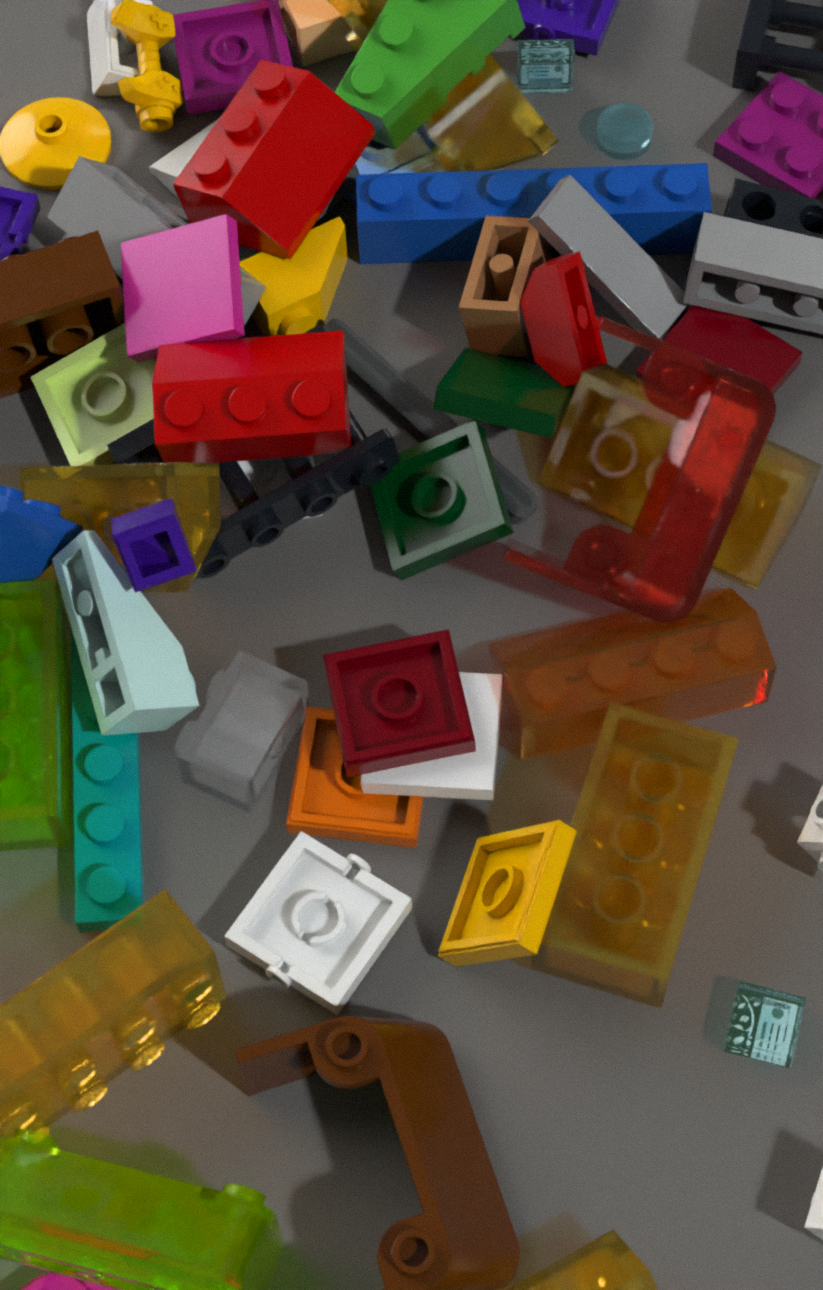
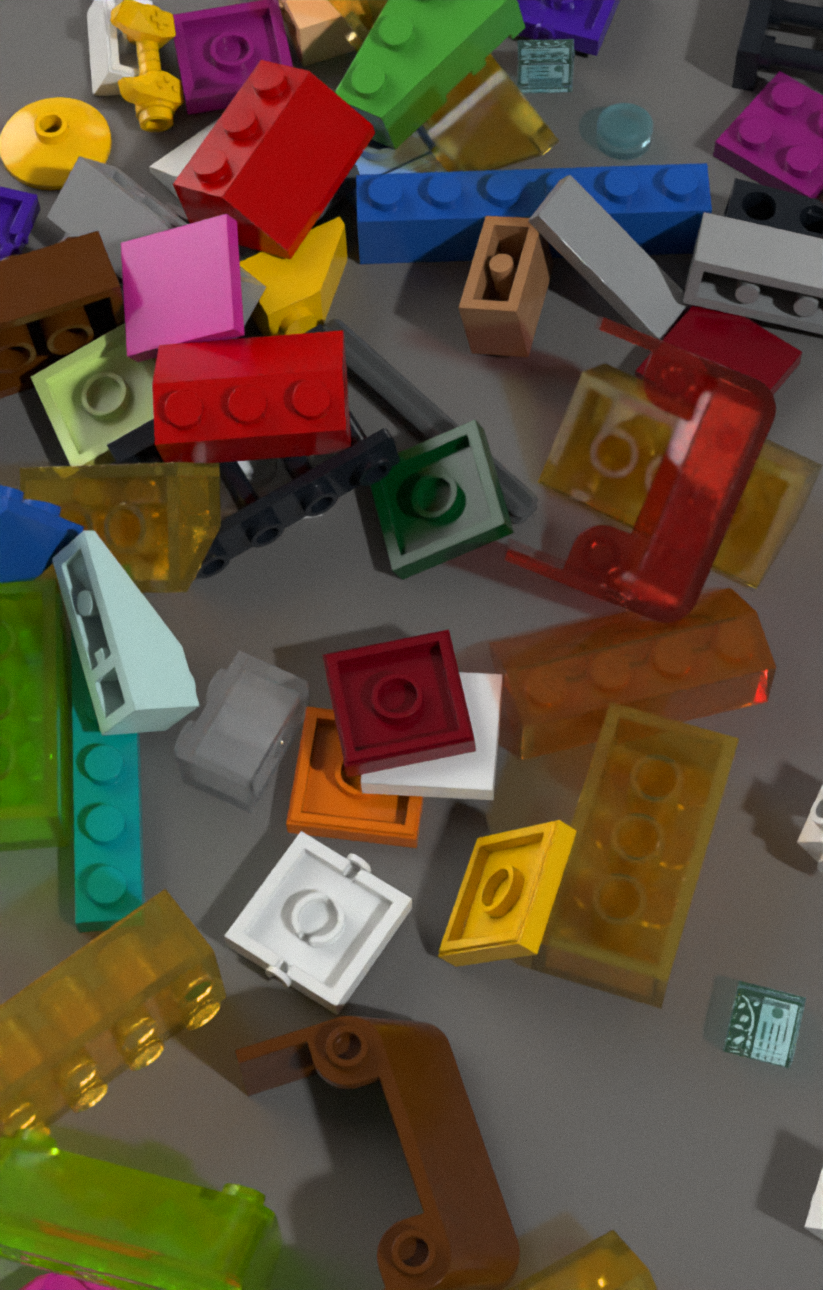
(152, 545): dark purple slope -> none
(503, 393): dark green tile -> none
(562, 319): red slope -> none

